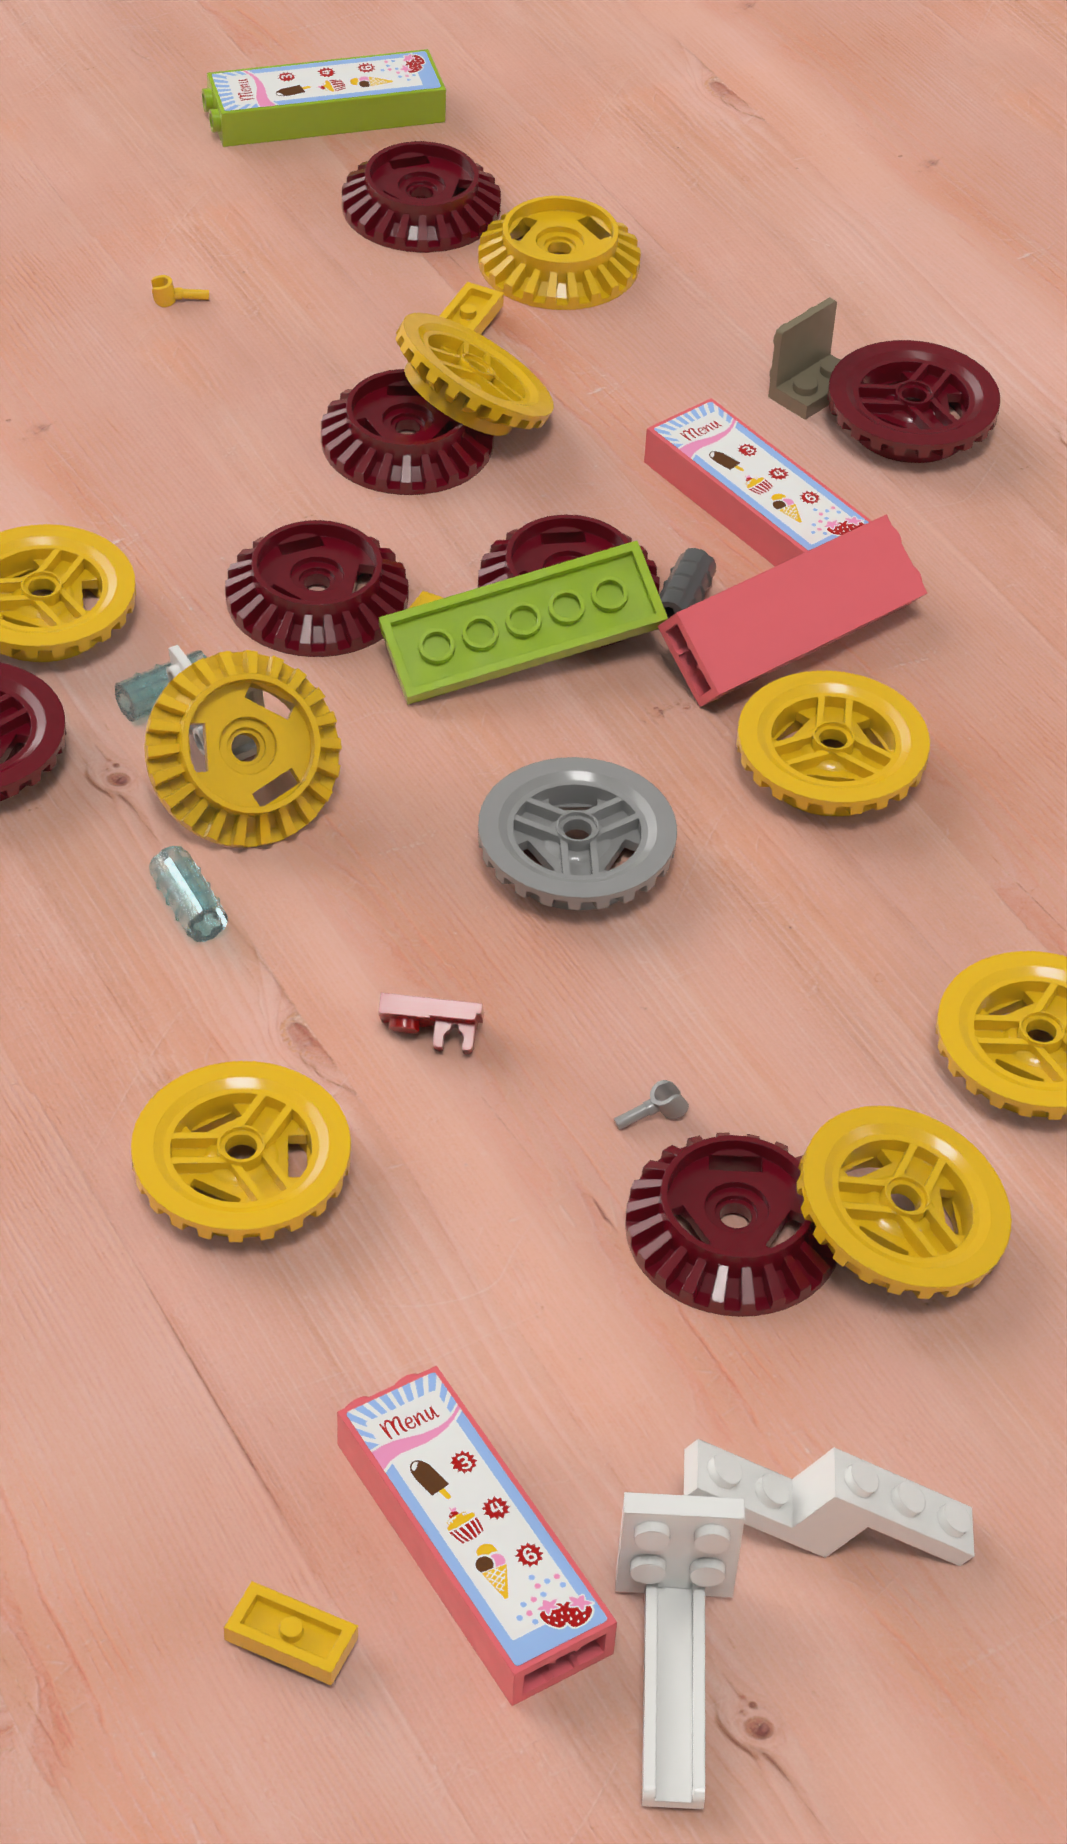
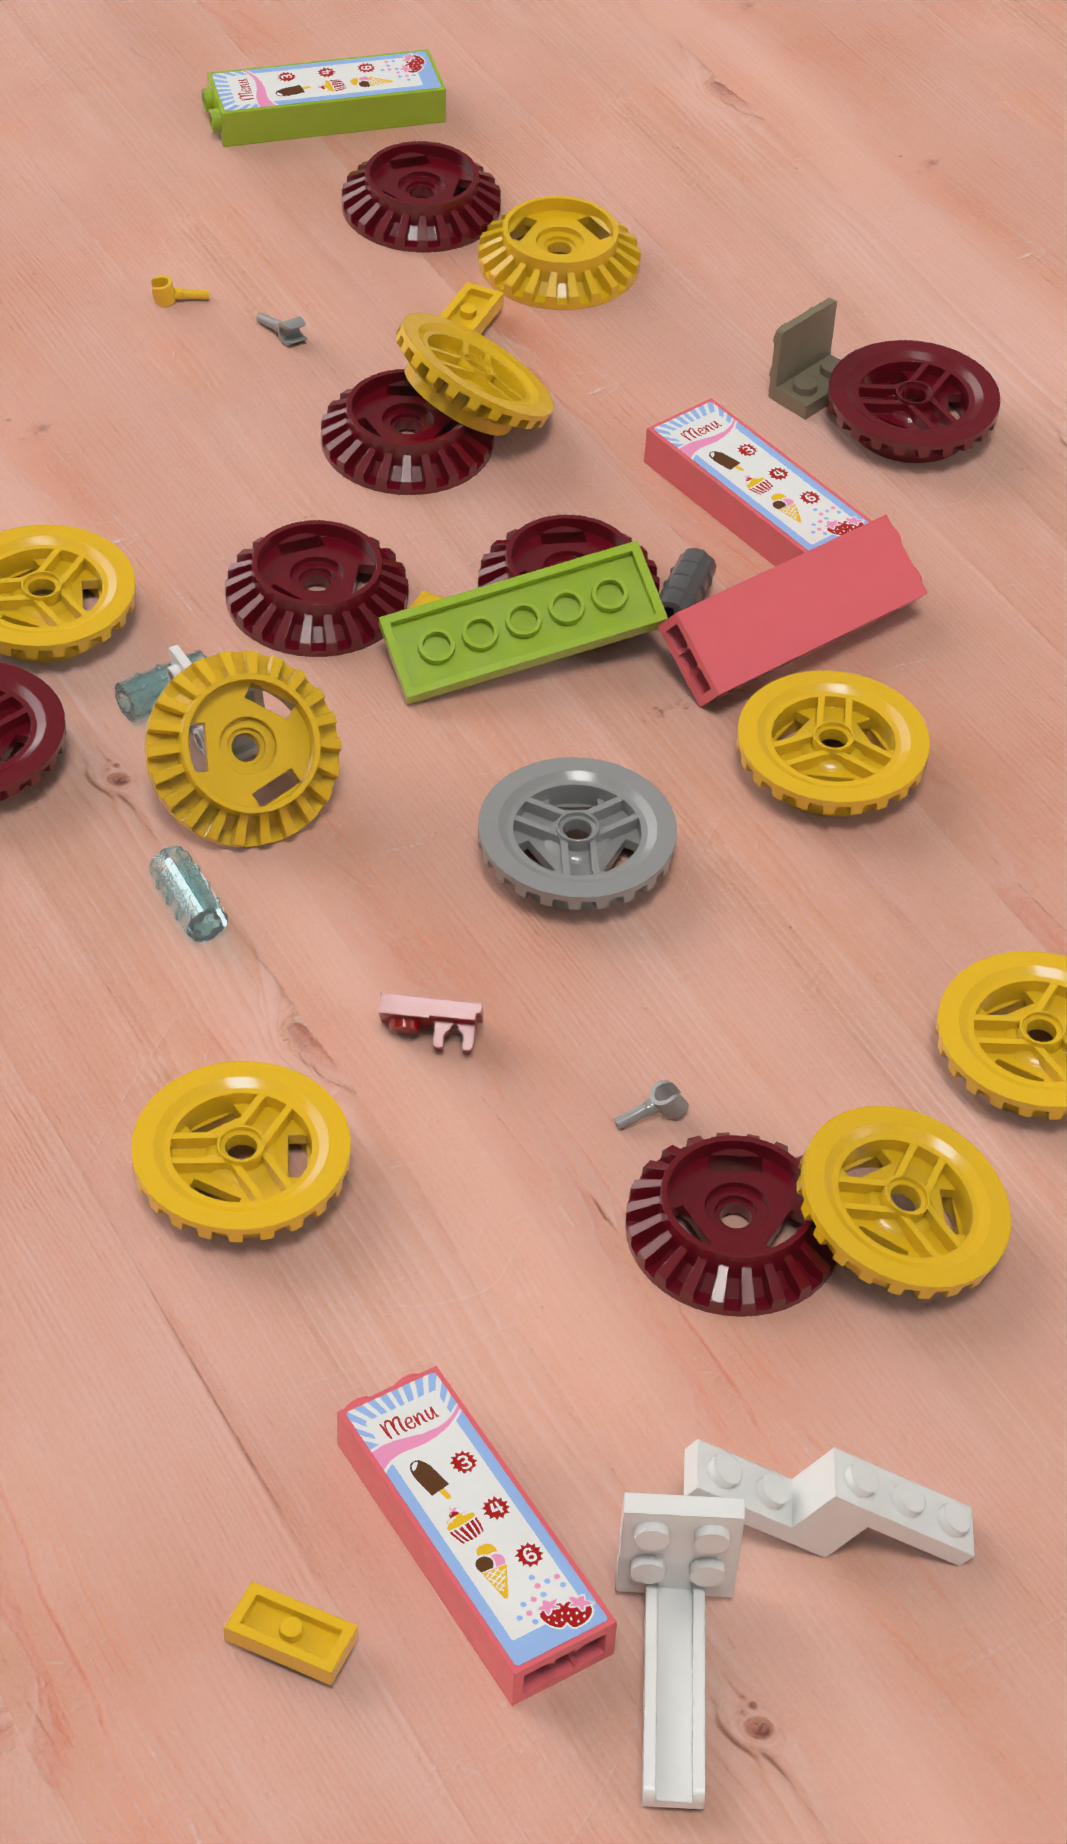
(288, 330): none -> light grey hand

